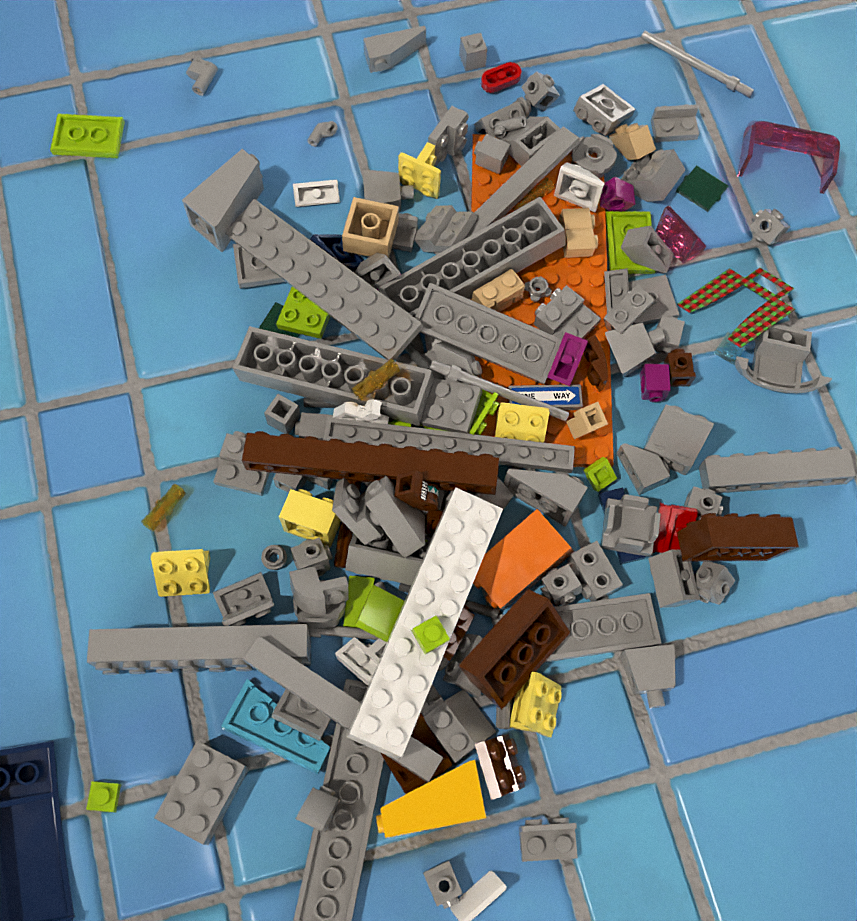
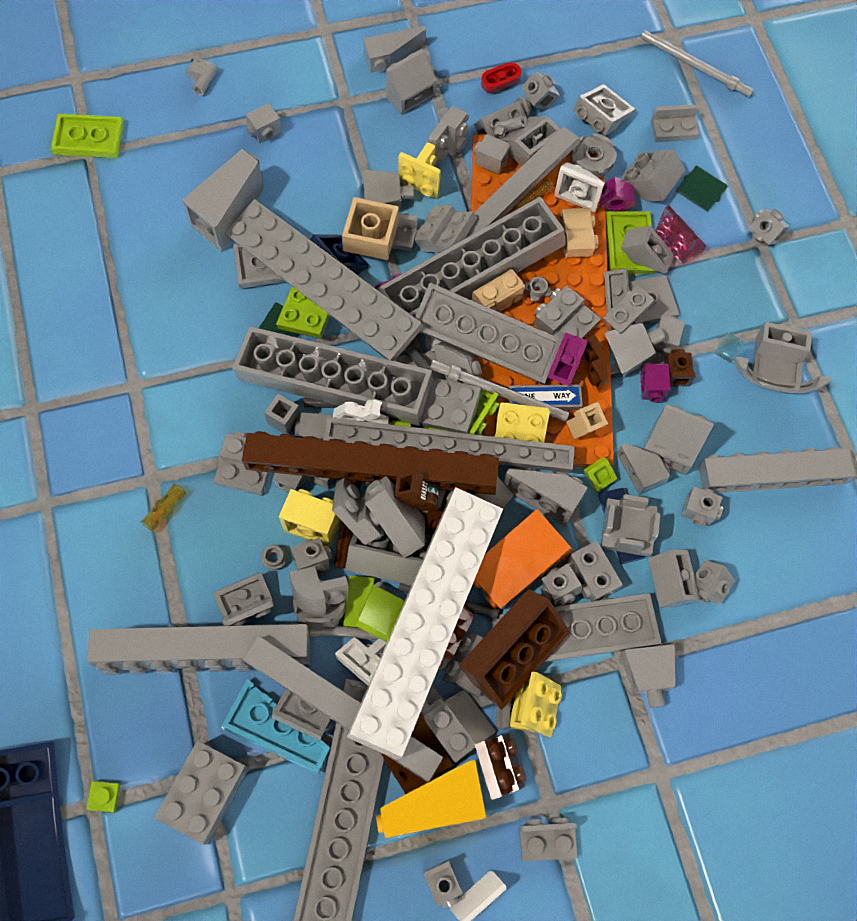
(181, 572): light yellow bracket -> none
(263, 123): none -> light grey brick
(316, 193): white slope -> none
(318, 808): light grey slope -> none
(322, 130): light grey arm -> none
(375, 379): clear yellow pin -> none
(377, 270): light grey slope -> none
(410, 82): none -> light grey slope
(430, 634): lime plate -> none
(473, 51): light grey brick -> none
(633, 141): tan slope -> none
(672, 520): red plate -> none
(737, 538): reddish brown brick -> none
(760, 319): piece -> none
(794, 140): clear pink windscreen -> none

